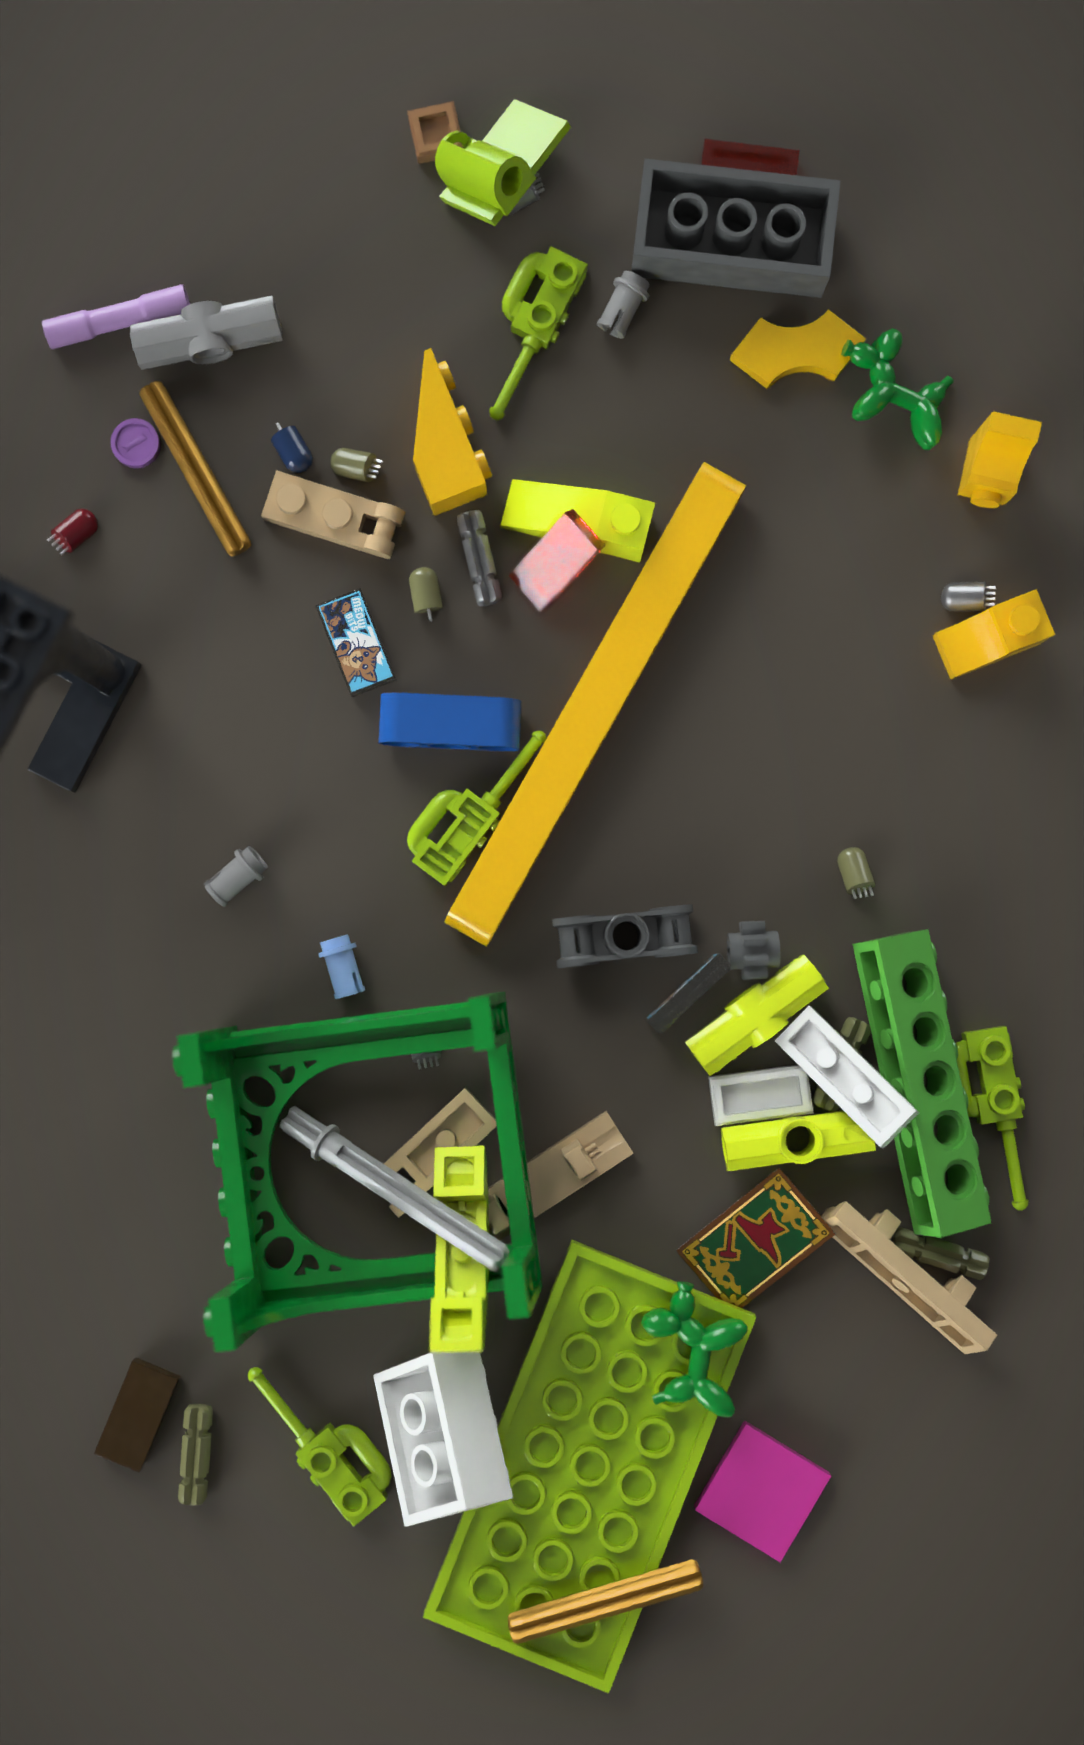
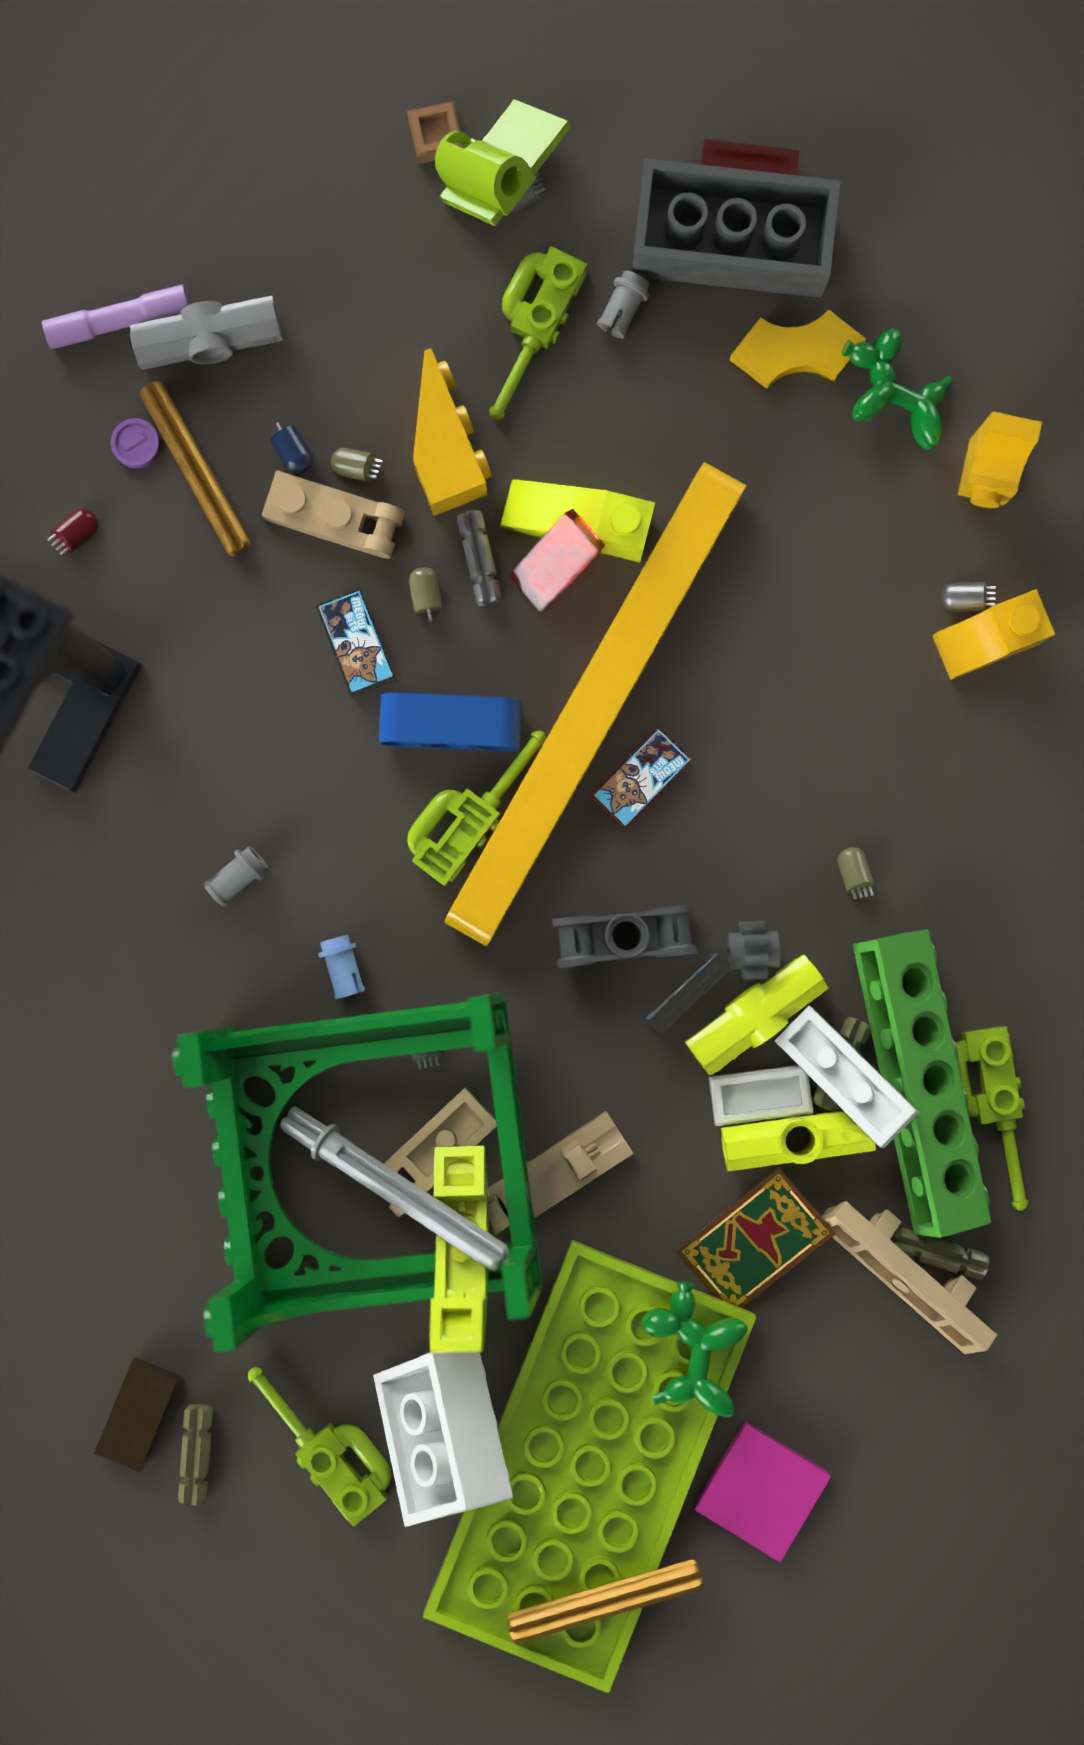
(641, 778): none -> tile

